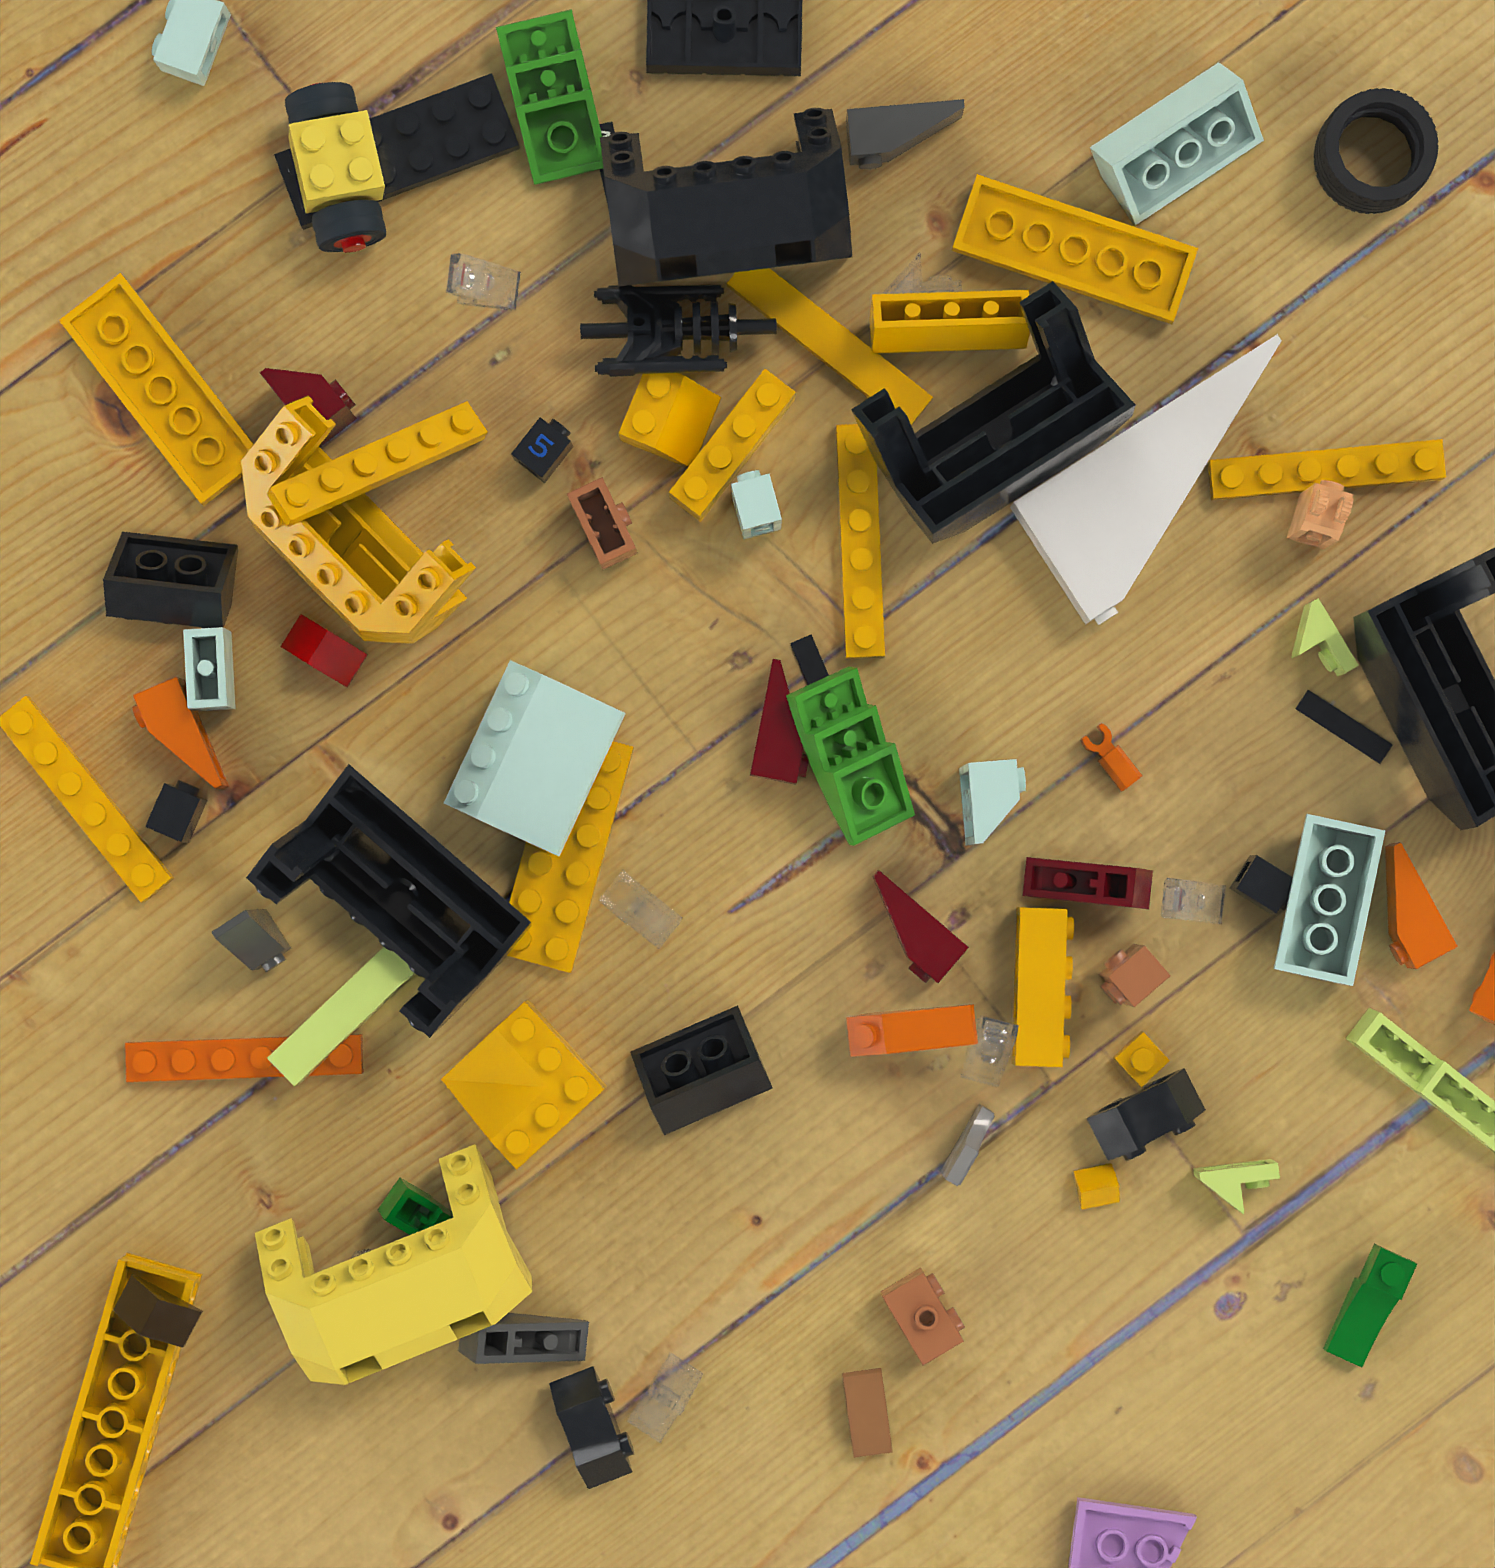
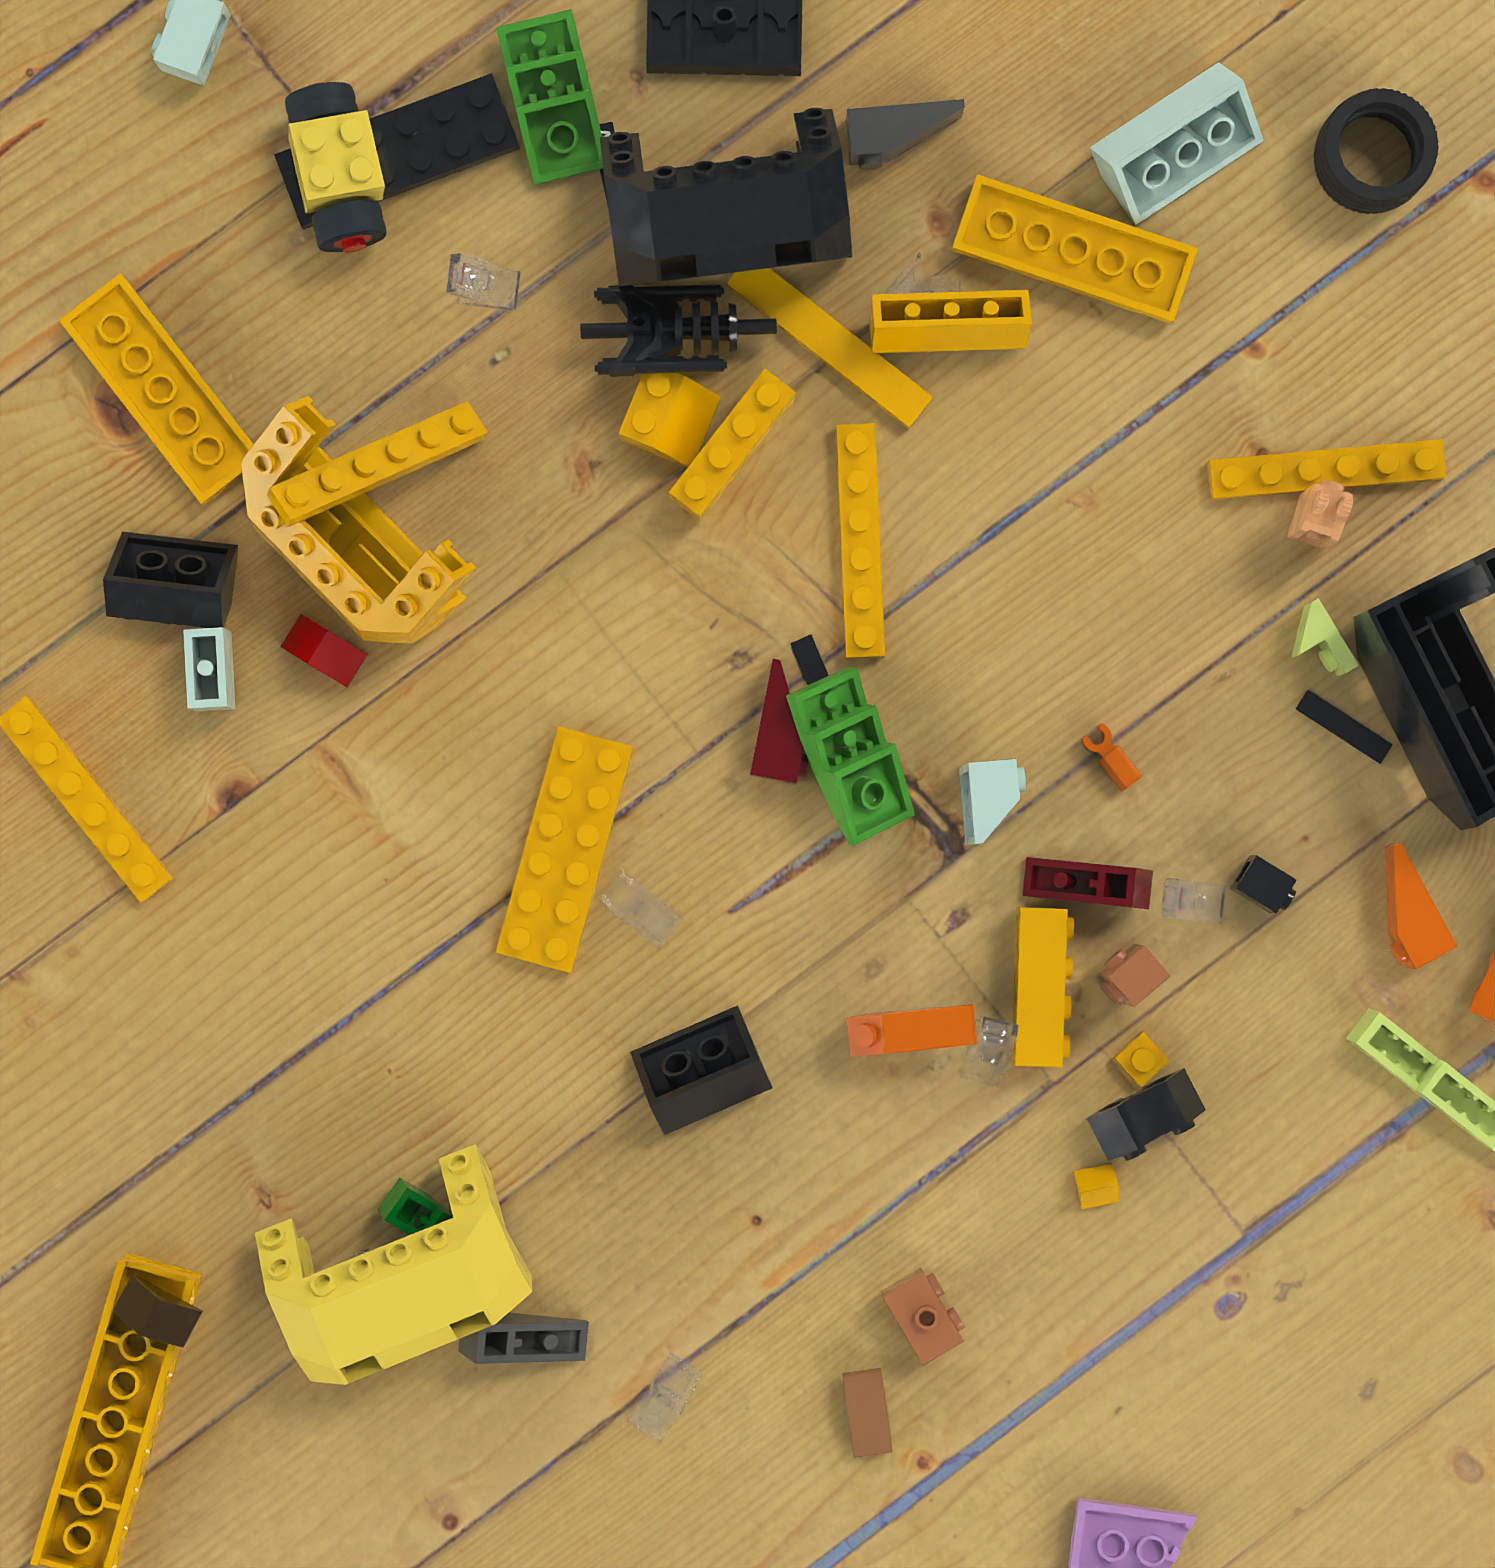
(177, 811): black brick -> none
(180, 729): orange slope -> none
(227, 1059): orange plate -> none
(253, 939): dark grey slope -> none
(328, 398): dark red slope -> none
(340, 1016): yellowish green slope -> none
(401, 890): black wedge -> none
(523, 1084): yellow slope -> none
(534, 758): light aqua slope -> none
(543, 448): black brick -> none
(591, 1427): black brick -> none
(603, 523): nougat brick -> none
(755, 504): light aqua brick -> none
(922, 936): dark red slope -> none
(967, 1146): light grey tile -> none
(1006, 433): black wedge -> none
(1115, 504): white slope -> none
(1227, 1178): yellowish green slope -> none
(1329, 900): light aqua slope -> none
(1369, 1304): green slope -> none

